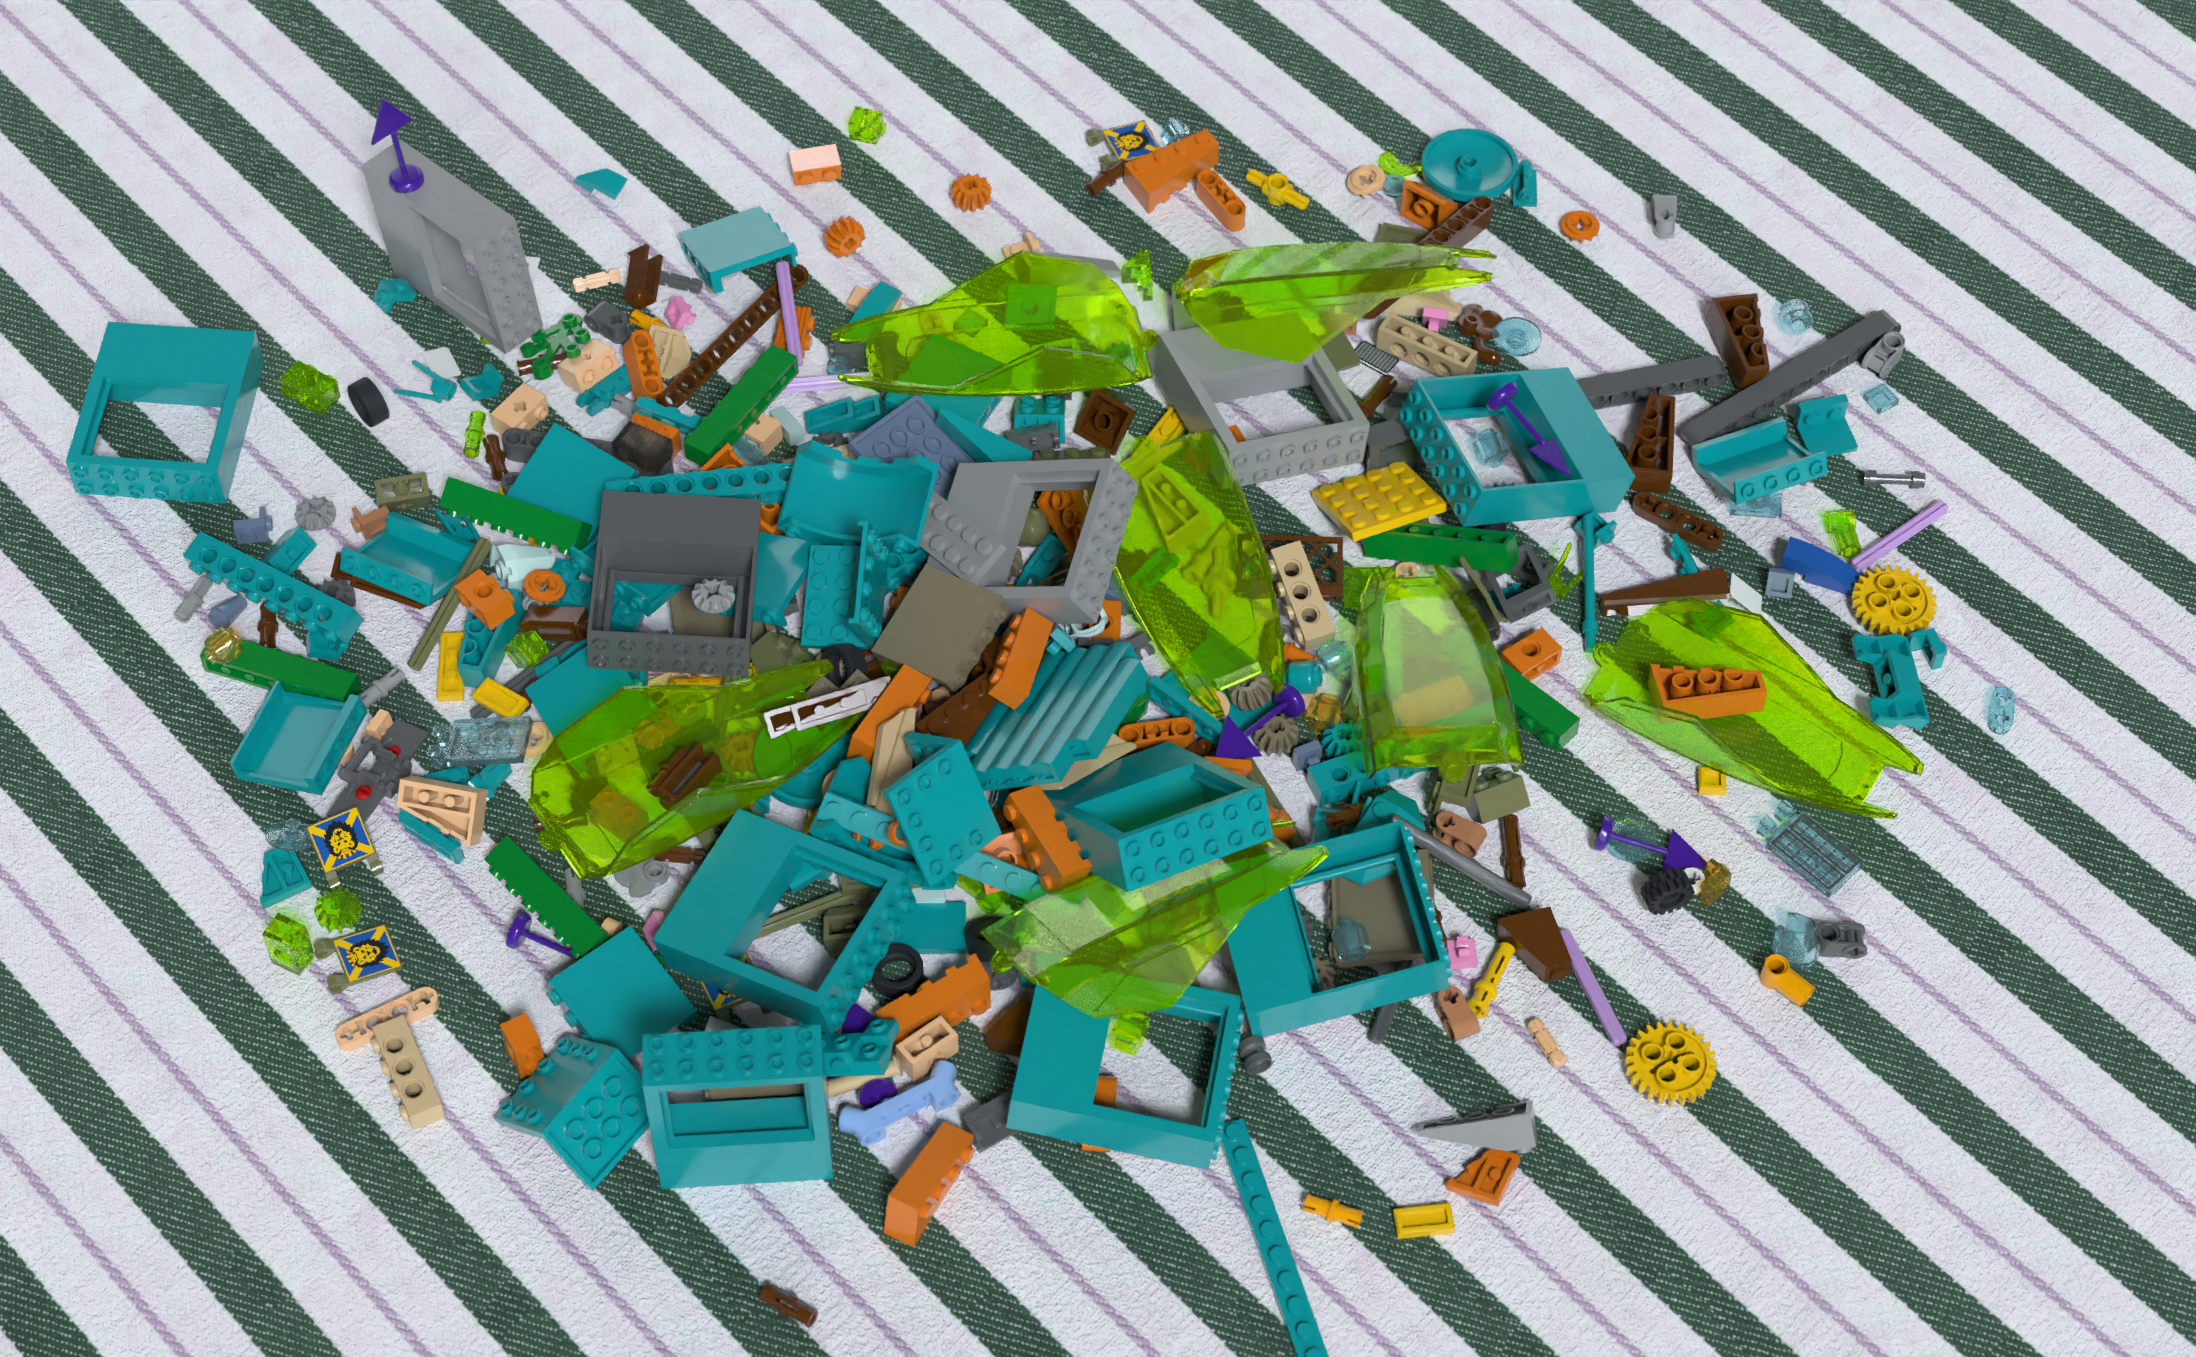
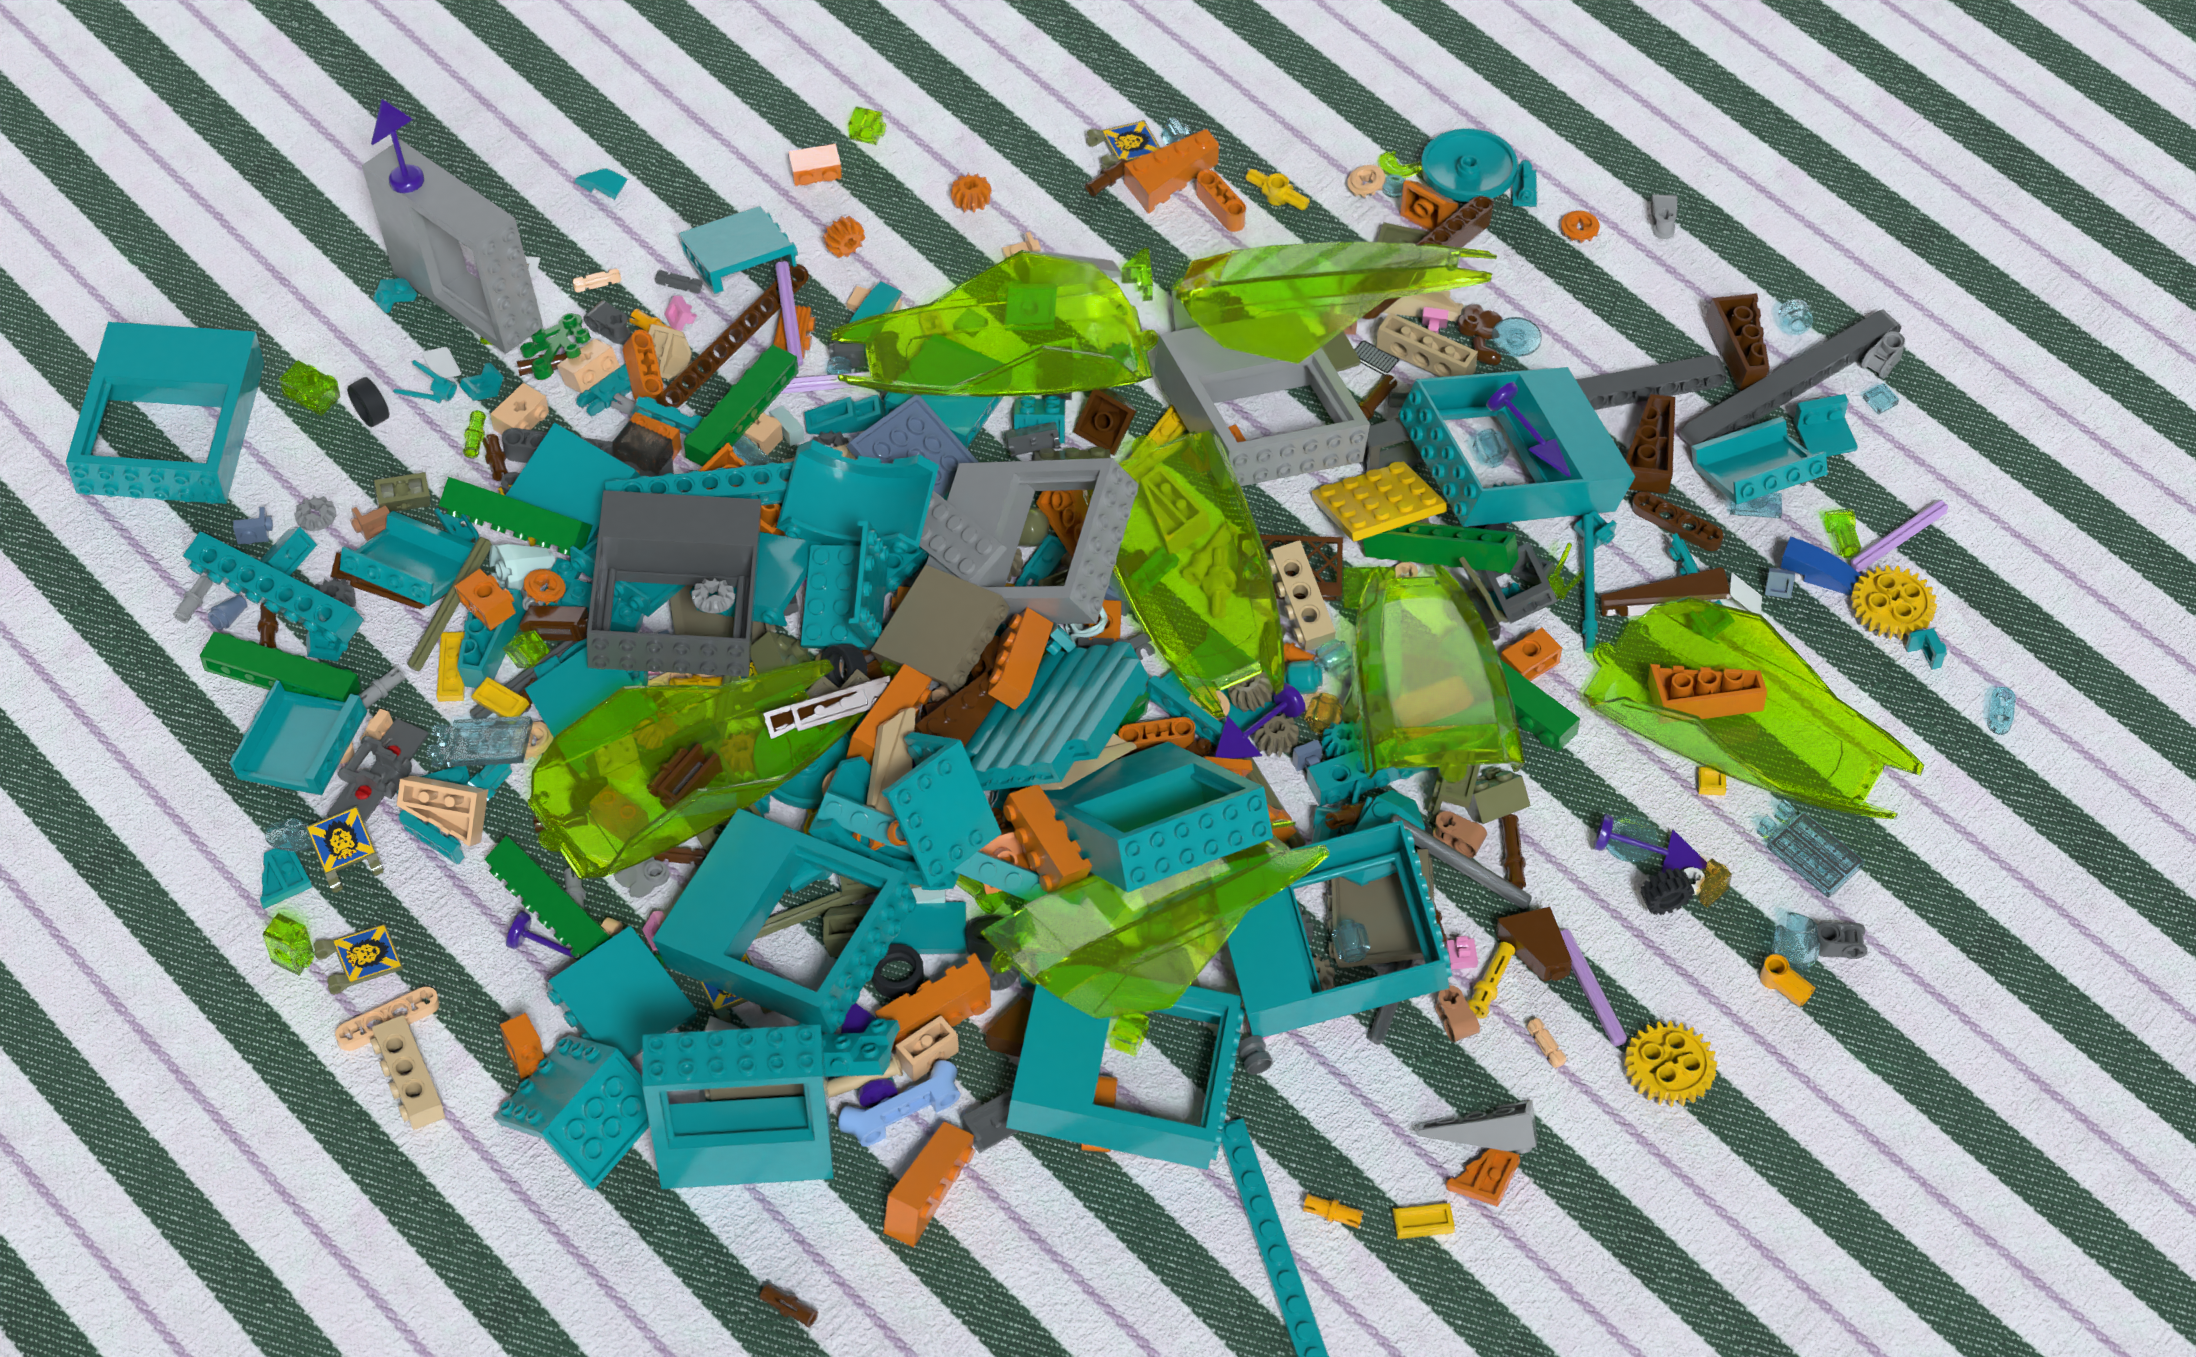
(223, 646): clear yellow head -> none
(338, 910): clear neon green gear -> none
(642, 277): reddish brown window -> none
(980, 442): teal wedge -> none
(1896, 678): teal bracket -> none
(1915, 479): dark grey bar -> none

